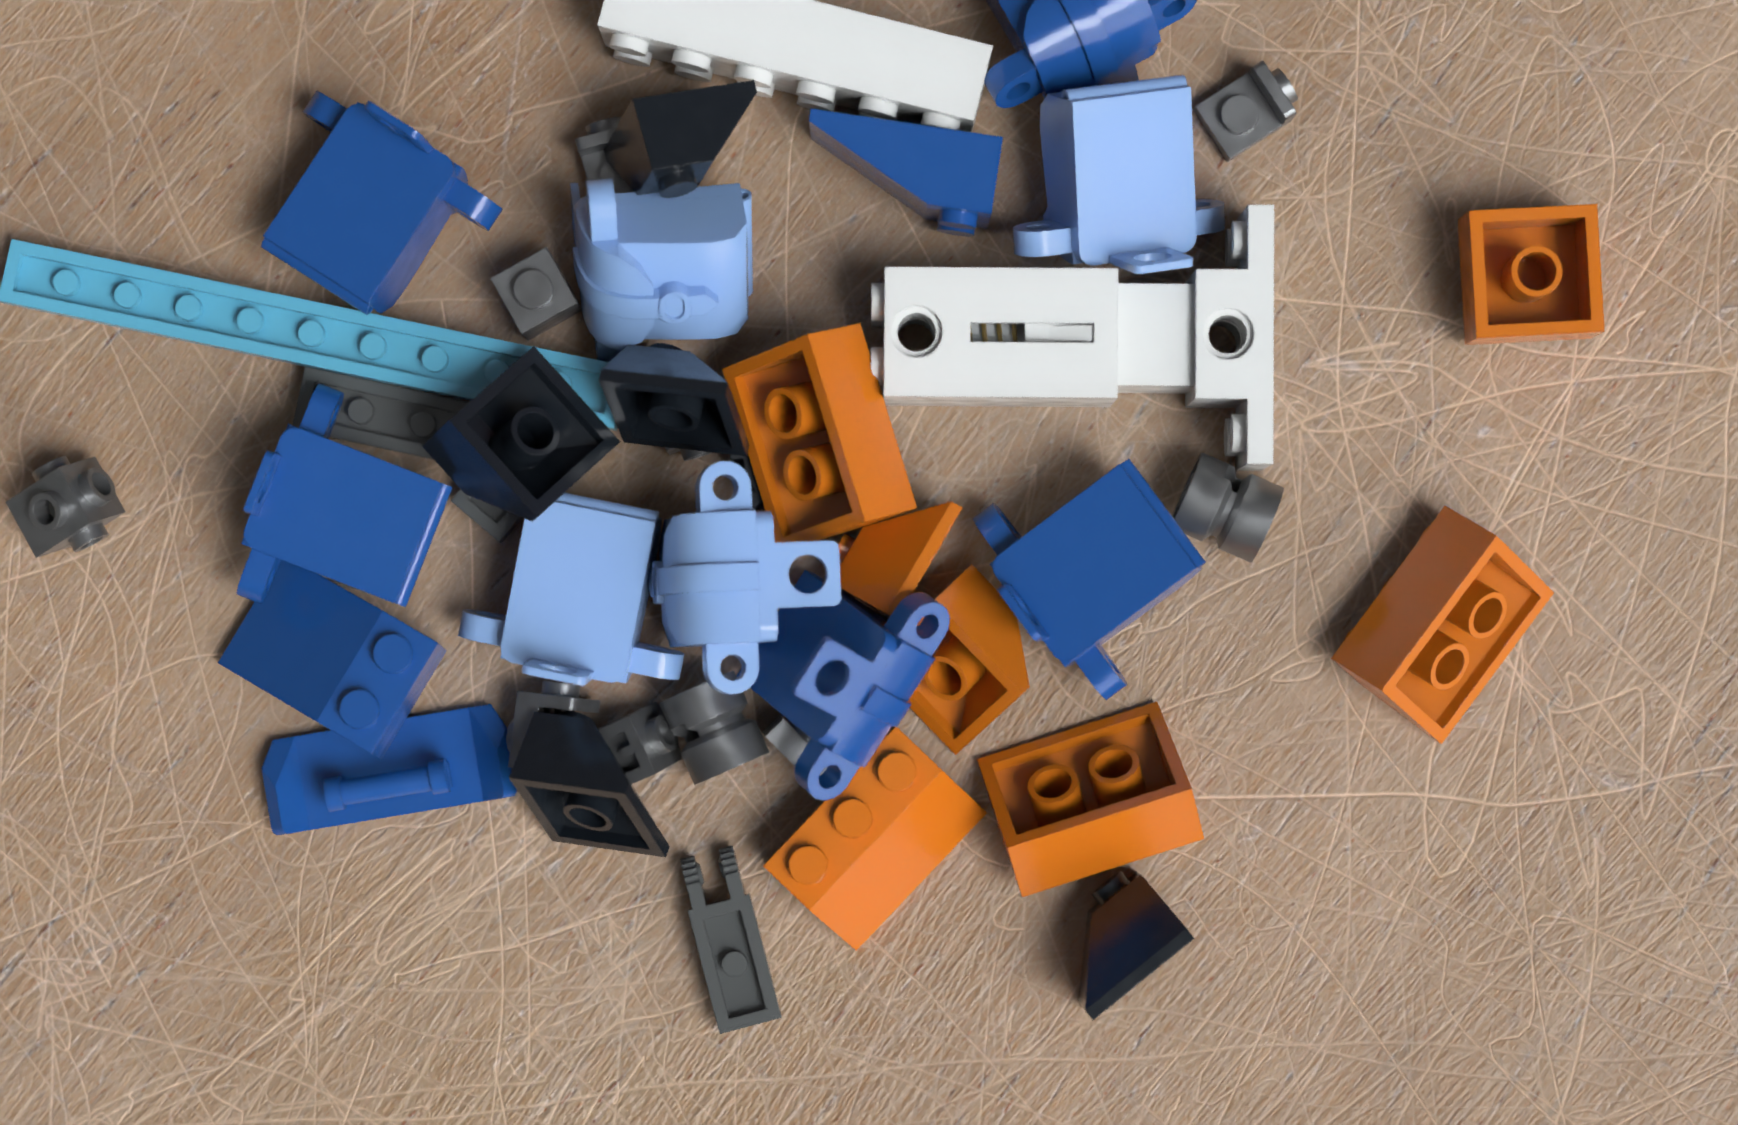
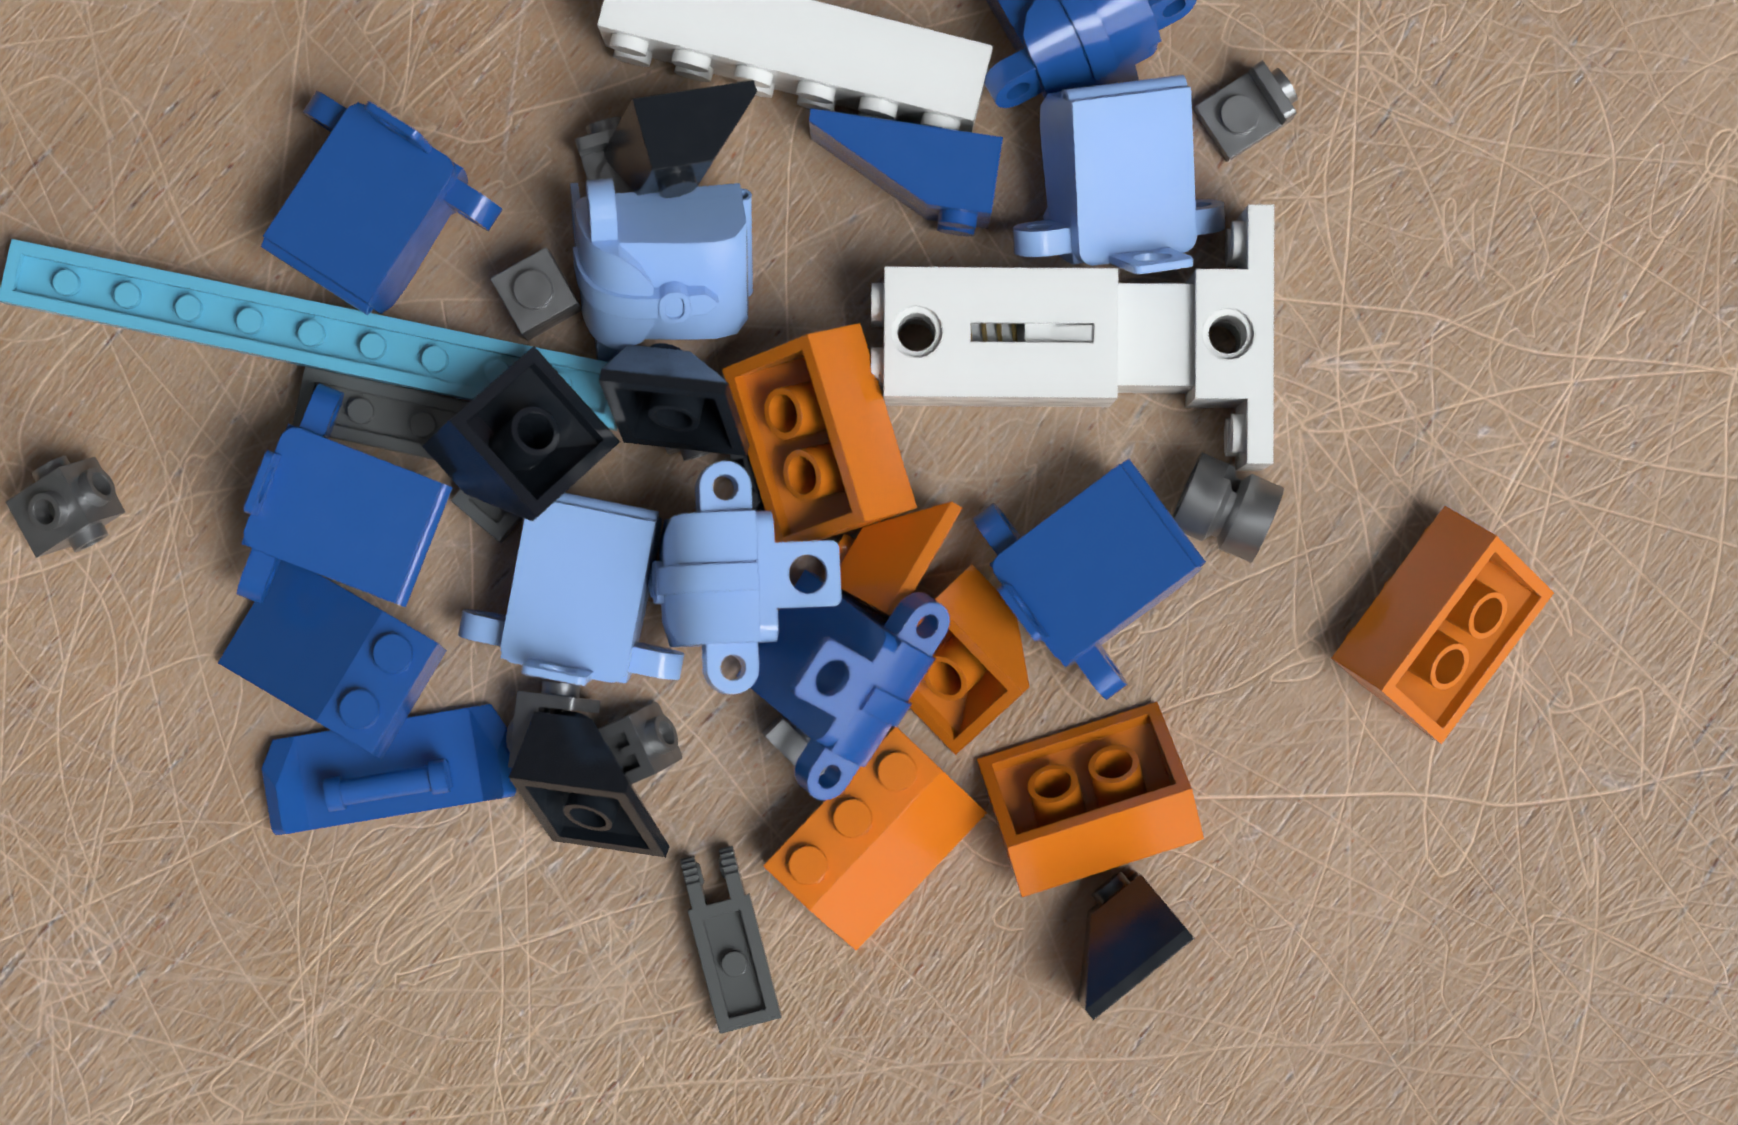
(713, 730): flat silver wheel -> none
(1531, 274): orange brick -> none

